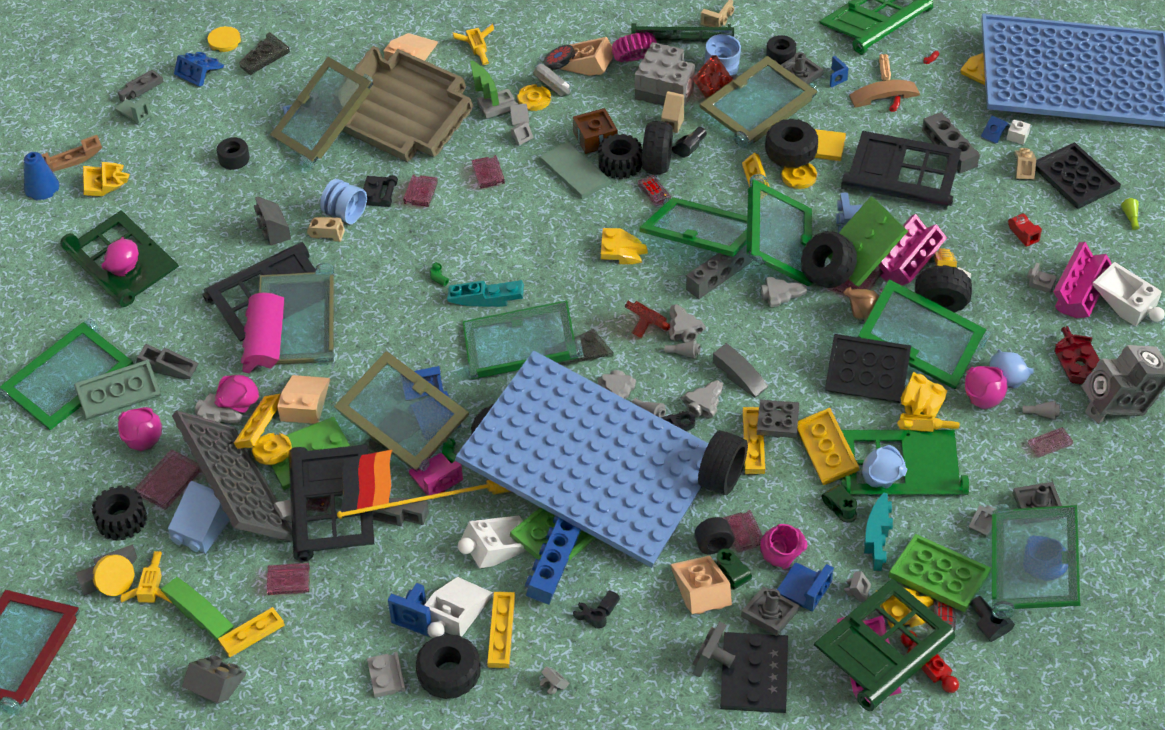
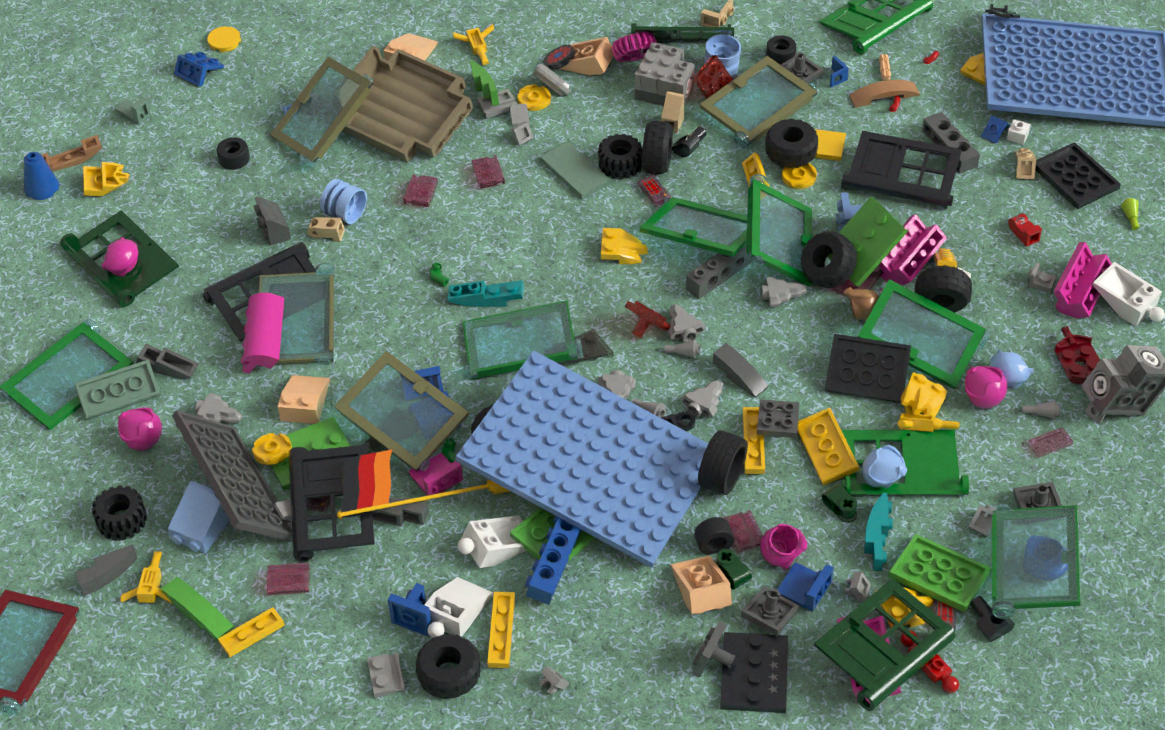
(113, 575): yellow tile -> none
(140, 85): dark grey hinge -> none
(168, 479): clear pink tile -> none
(213, 678): dark grey slope -> none
(236, 393): dark pink helmet -> none
(258, 422): yellow plate -> none
(266, 53): clear smoke wing -> none
(373, 188): black plate -> none
(593, 128): reddish brown container -> none
(597, 616): black bar -> none
(1002, 12): none -> black piece

